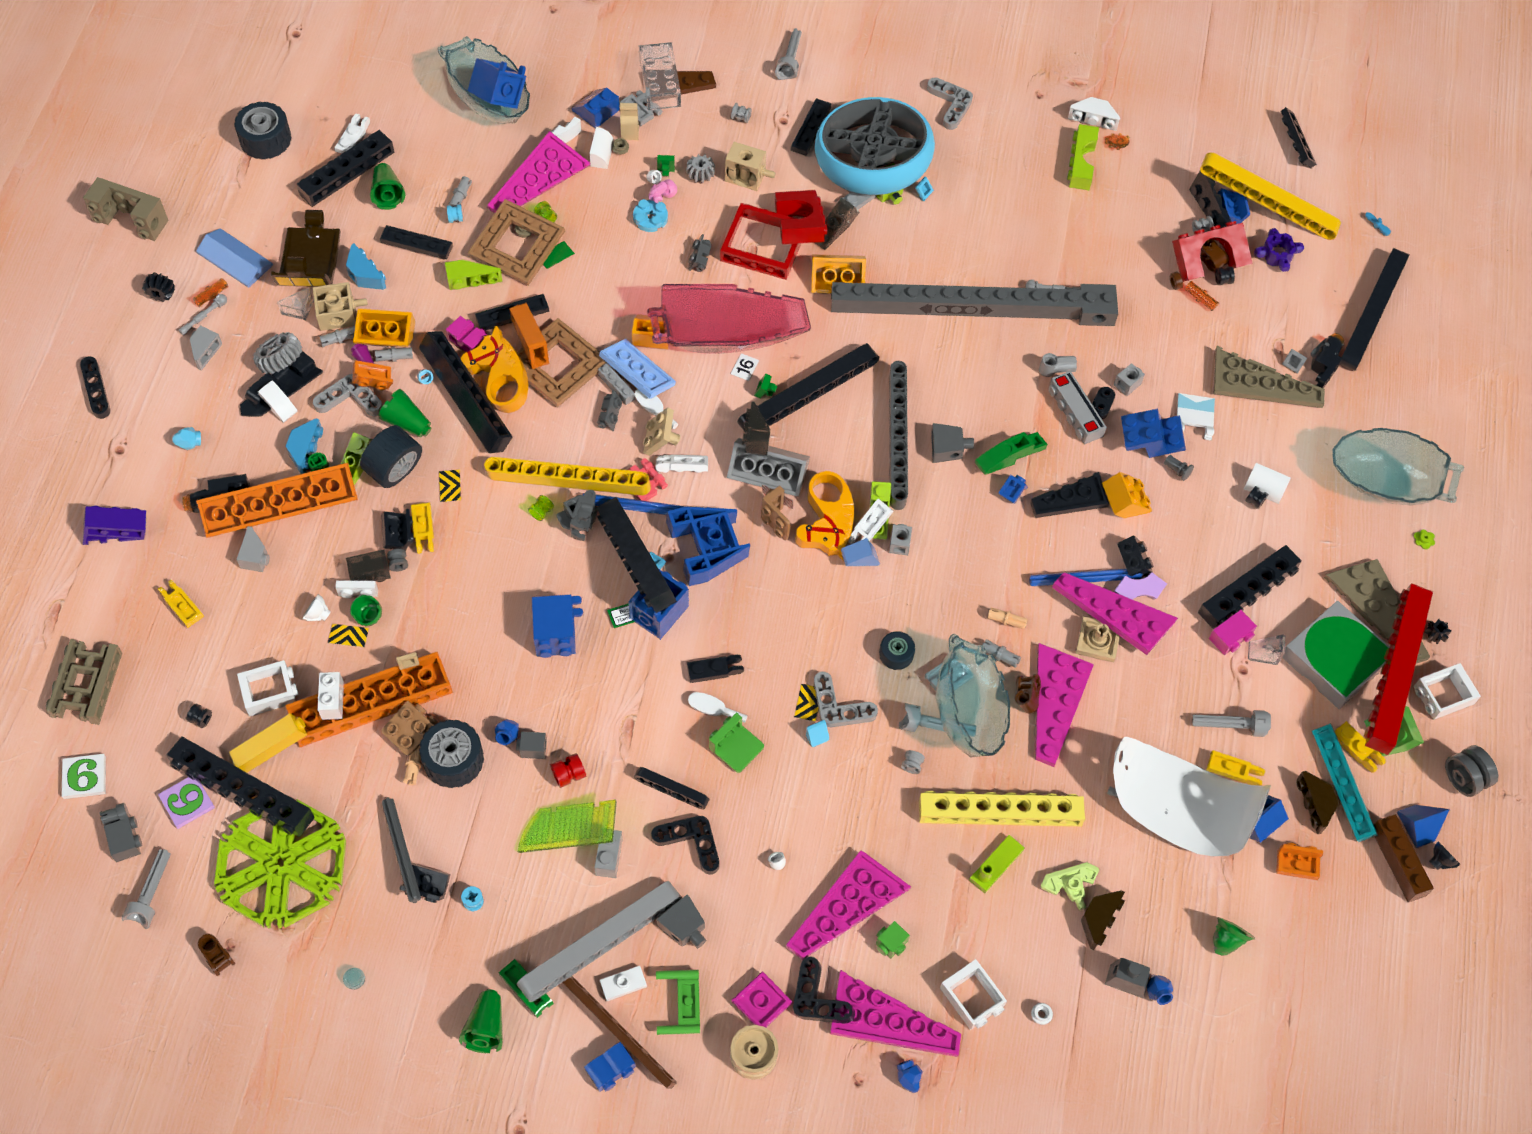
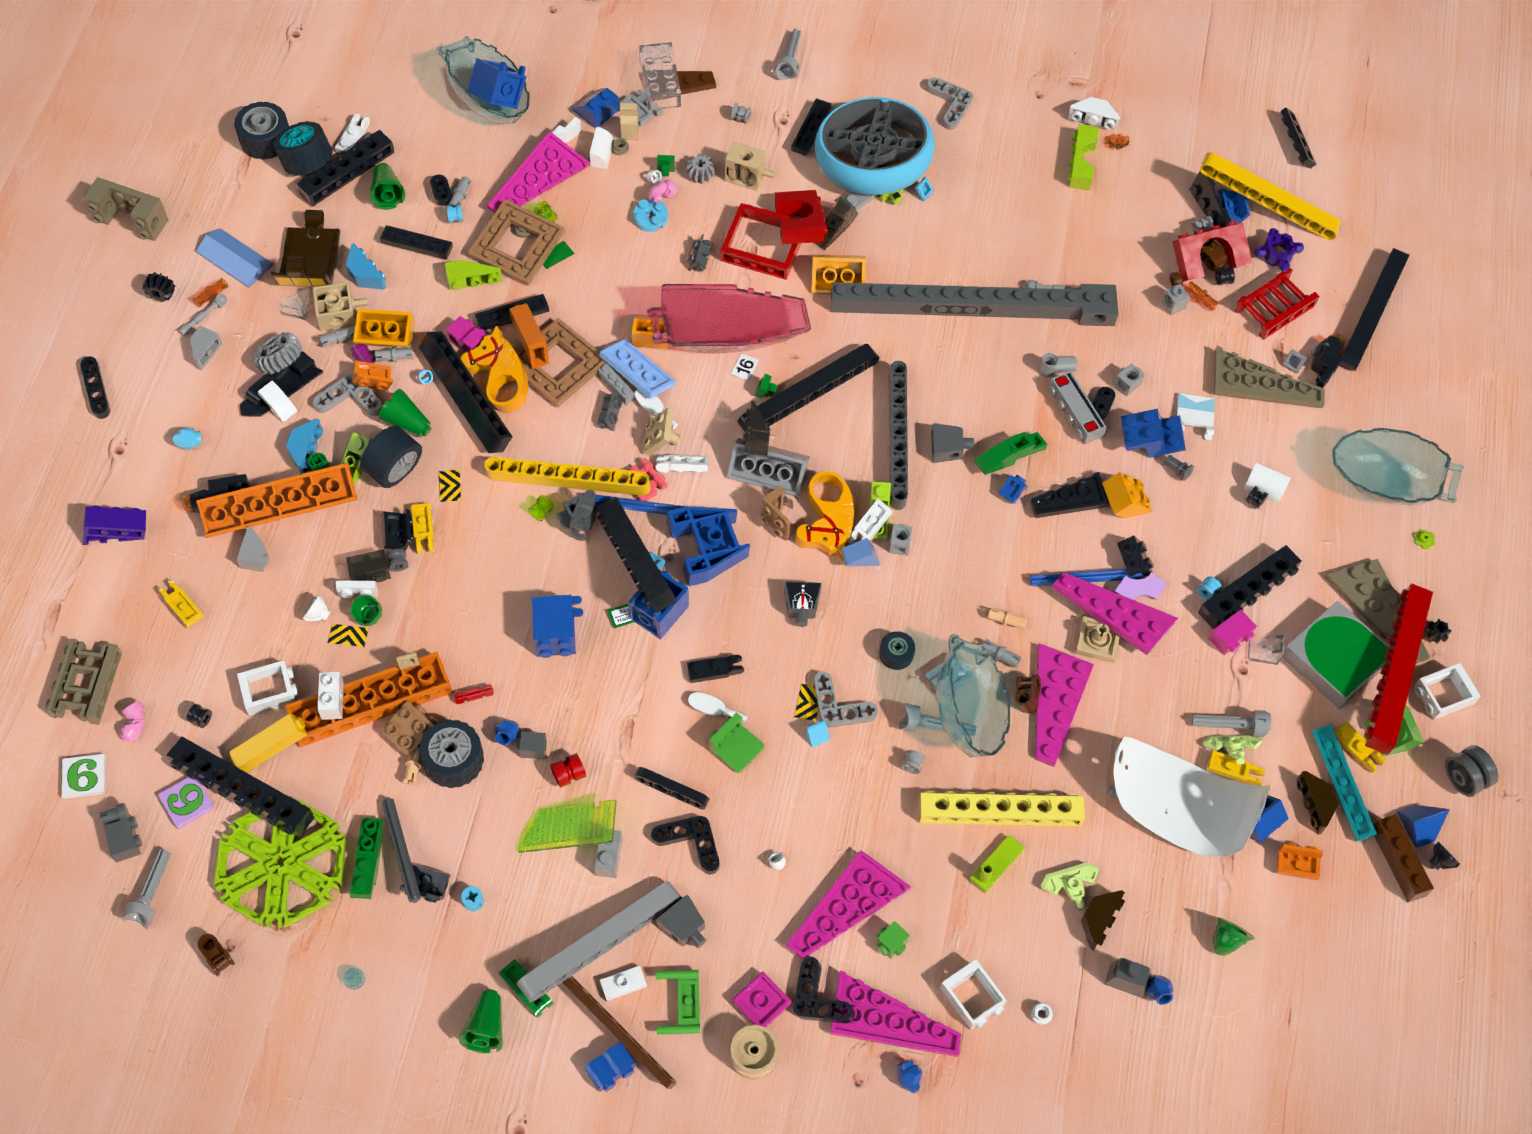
(133, 729): none -> bright pink arm
(302, 148): none -> black wheel
(367, 858): none -> green slope
(441, 193): none -> black plate
(473, 694): none -> red axle
(802, 600): none -> torso
(1175, 299): none -> light grey brick
(1209, 587): none -> medium azure wheel
(1233, 744): none -> yellowish green piece
(1280, 318): none -> red fence
(1378, 224): dark azure piece -> none

